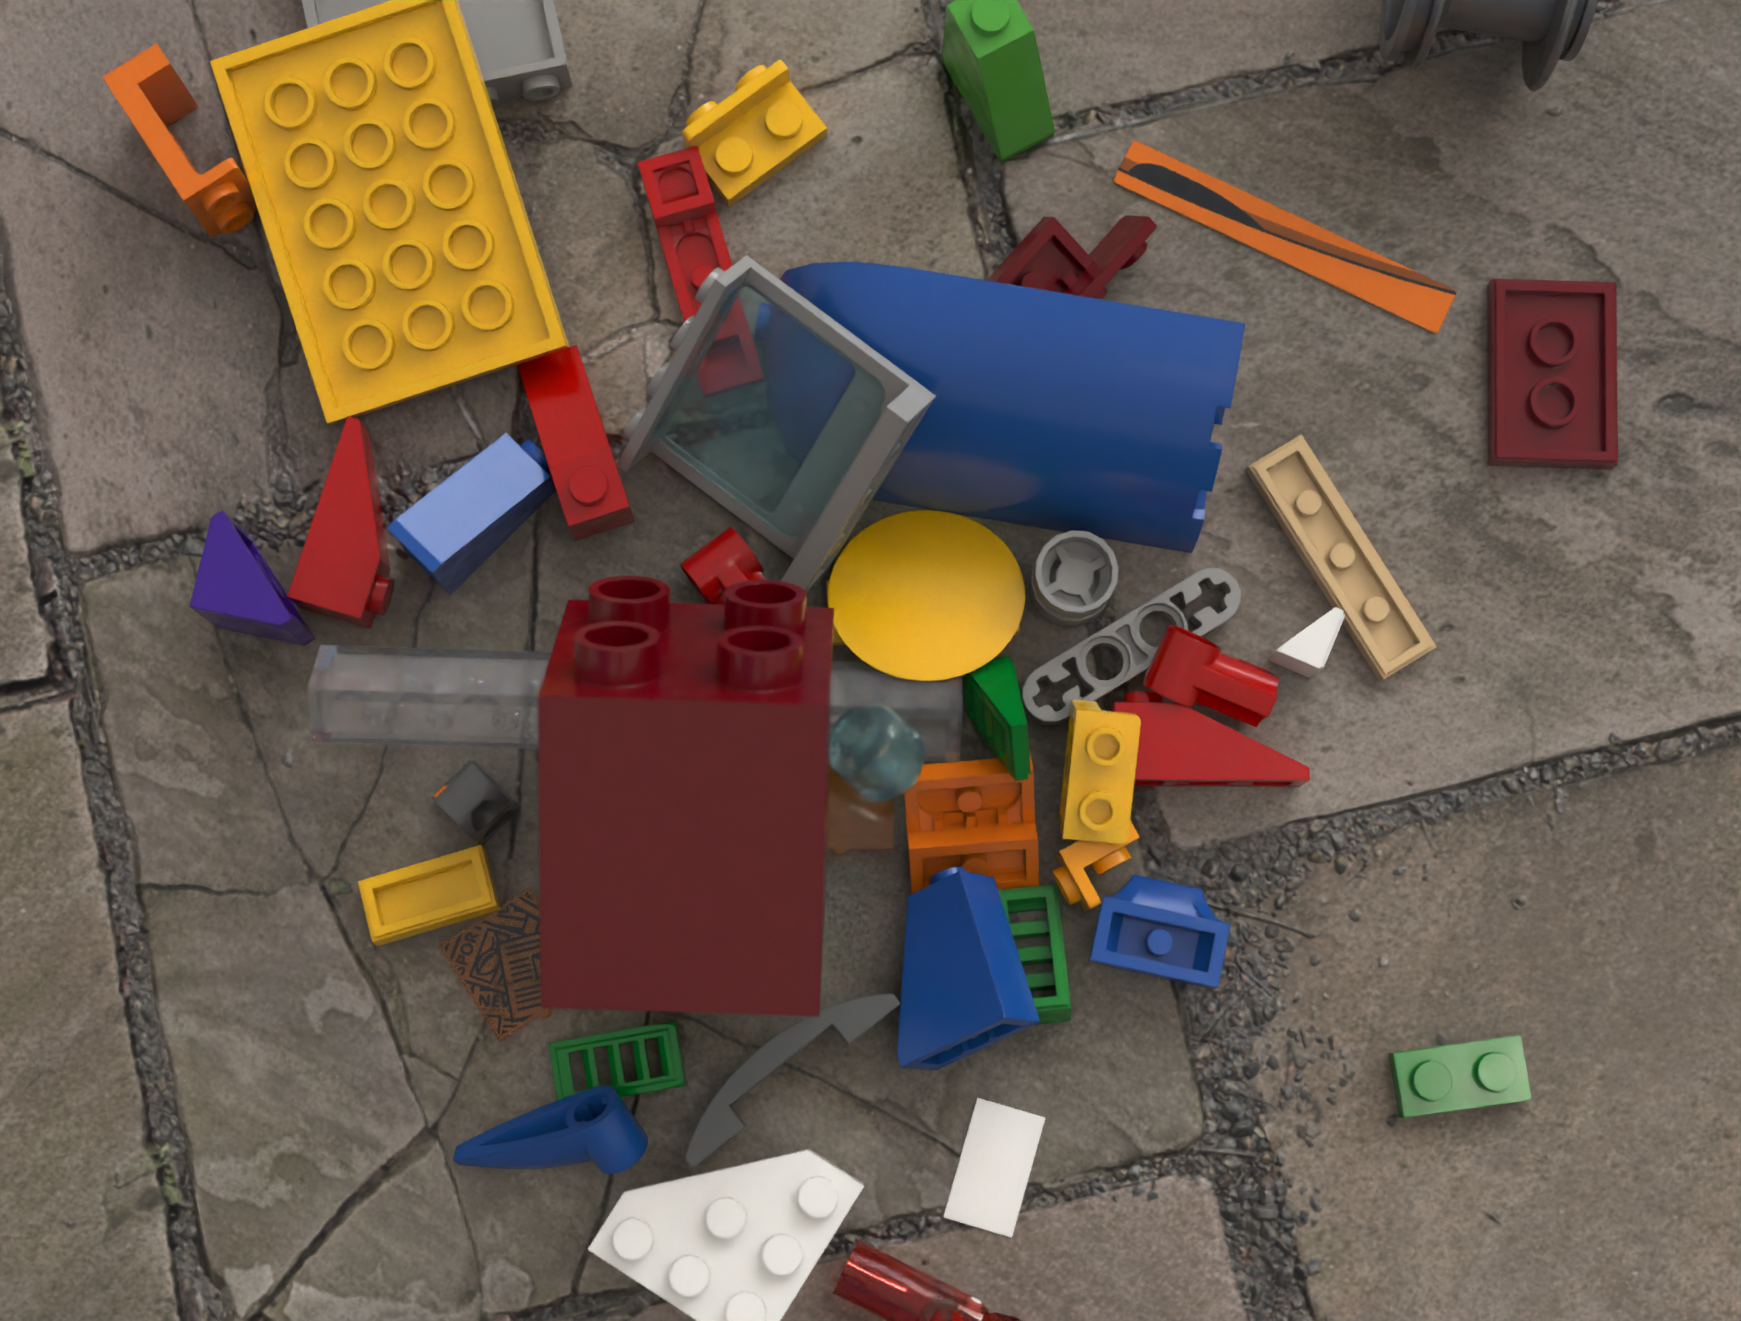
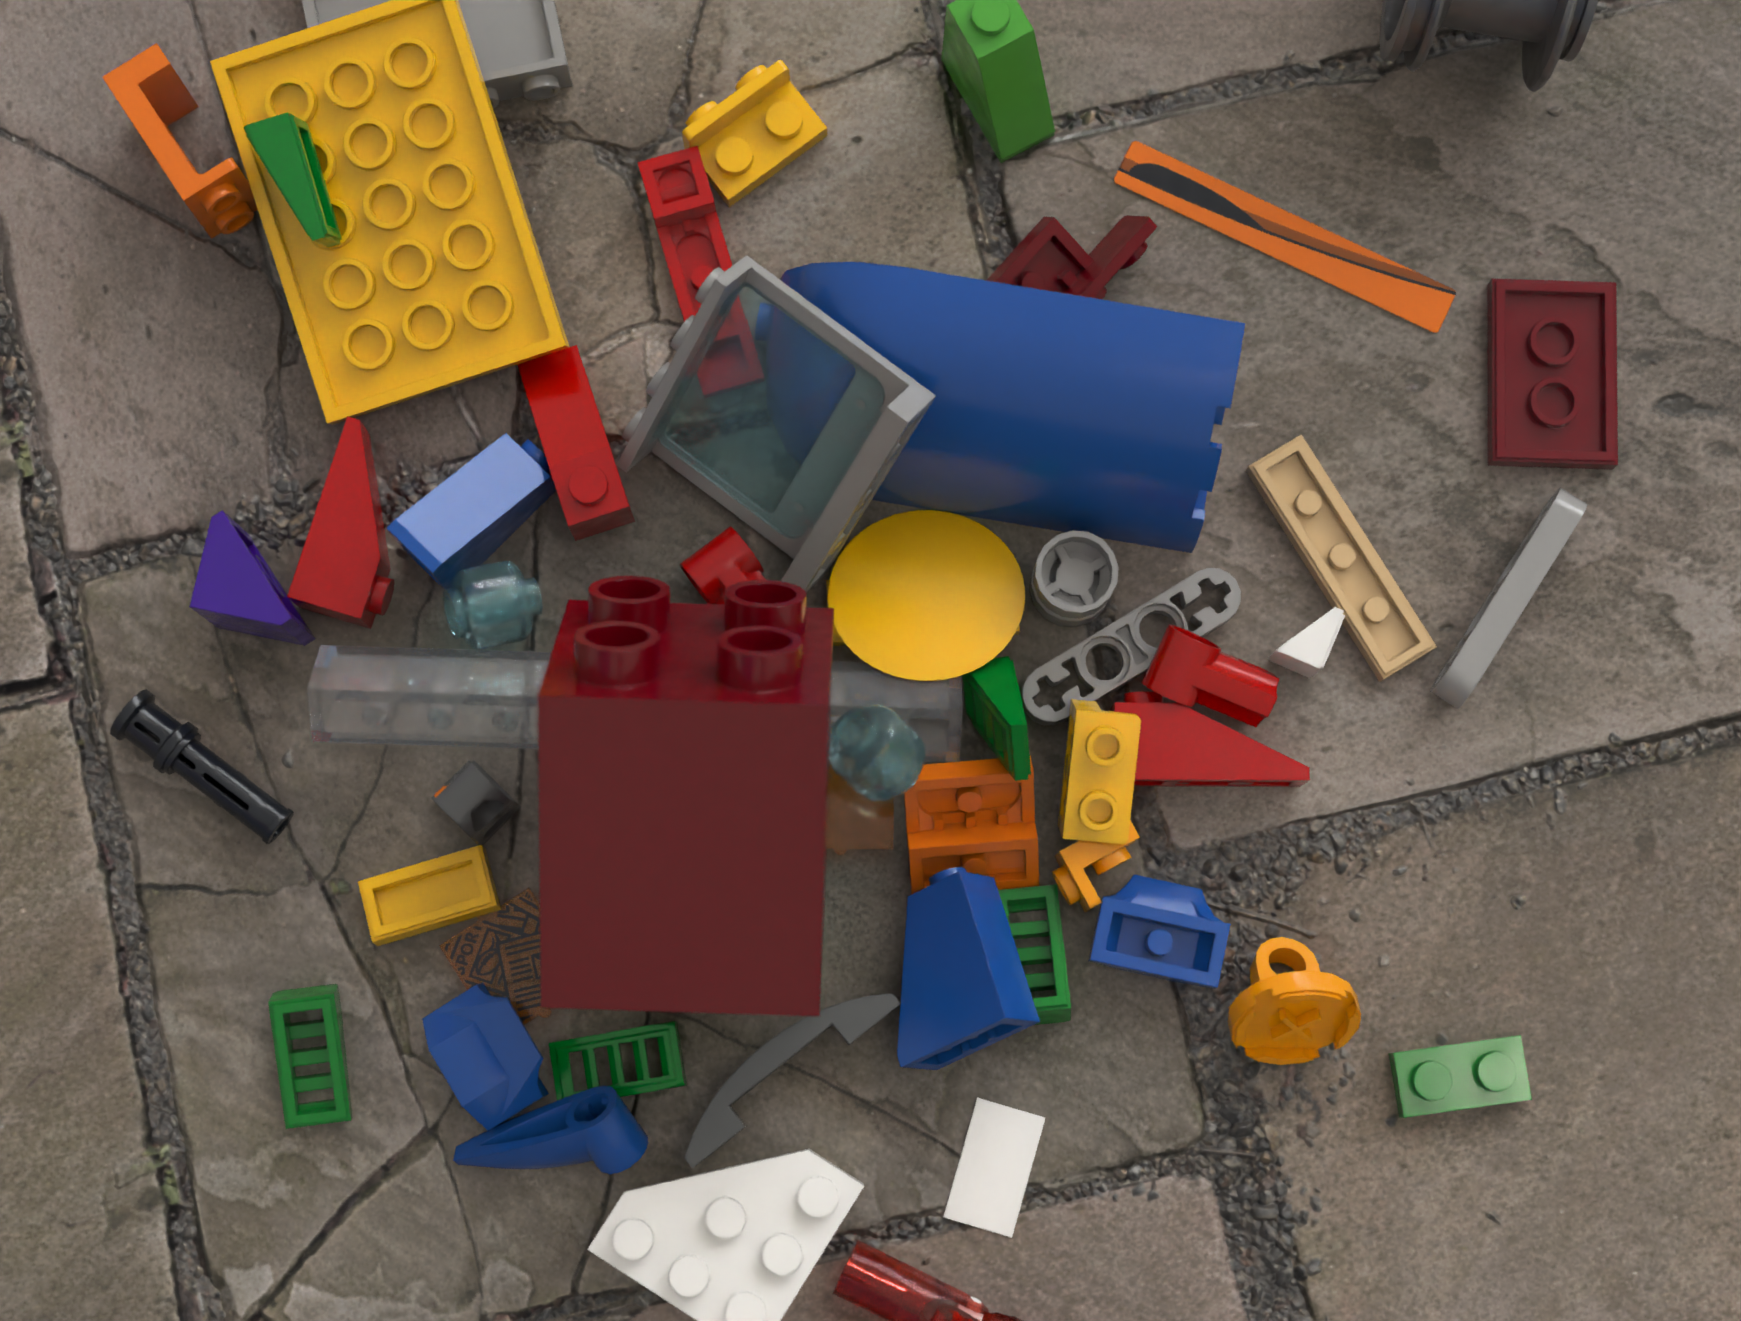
(178, 750): none -> black pin
(292, 162): none -> green slope
(304, 999): none -> green slope
(485, 1055): none -> blue slope
(491, 605): none -> clear light blue head
(1292, 1013): none -> light orange tile
(1508, 598): none -> light grey beam

